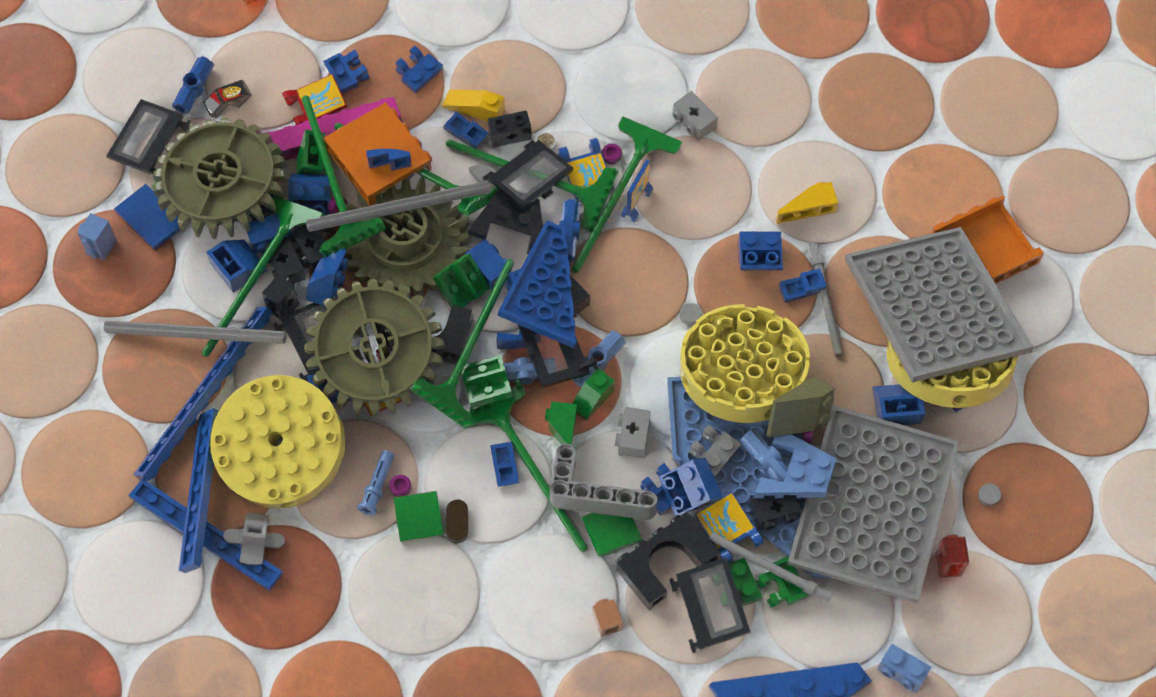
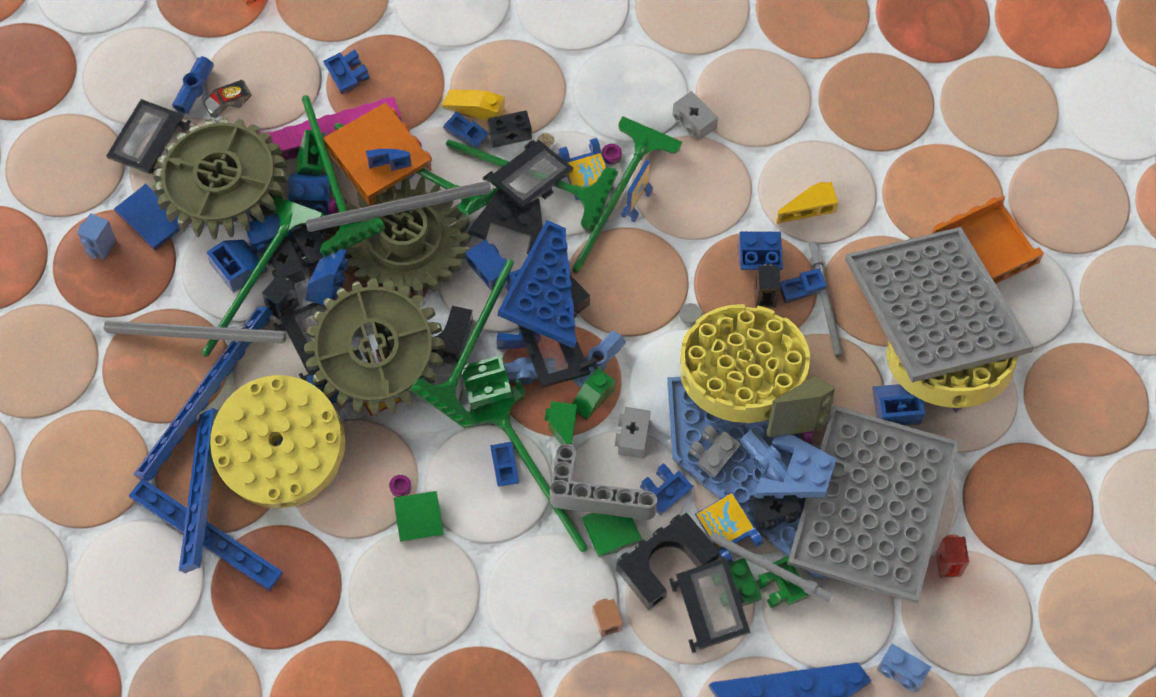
(254, 538): light grey piece -> none
(324, 97): flag -> none
(374, 491): medium blue pin -> none
(424, 71): blue plate -> none
(457, 521): dark brown tile -> none
(461, 281): green slope -> none
(480, 171): light grey tile -> none
(570, 220): blue piece -> none
(690, 486): blue slope -> none
(767, 286): none -> black brick
(989, 495): light grey tile -> none

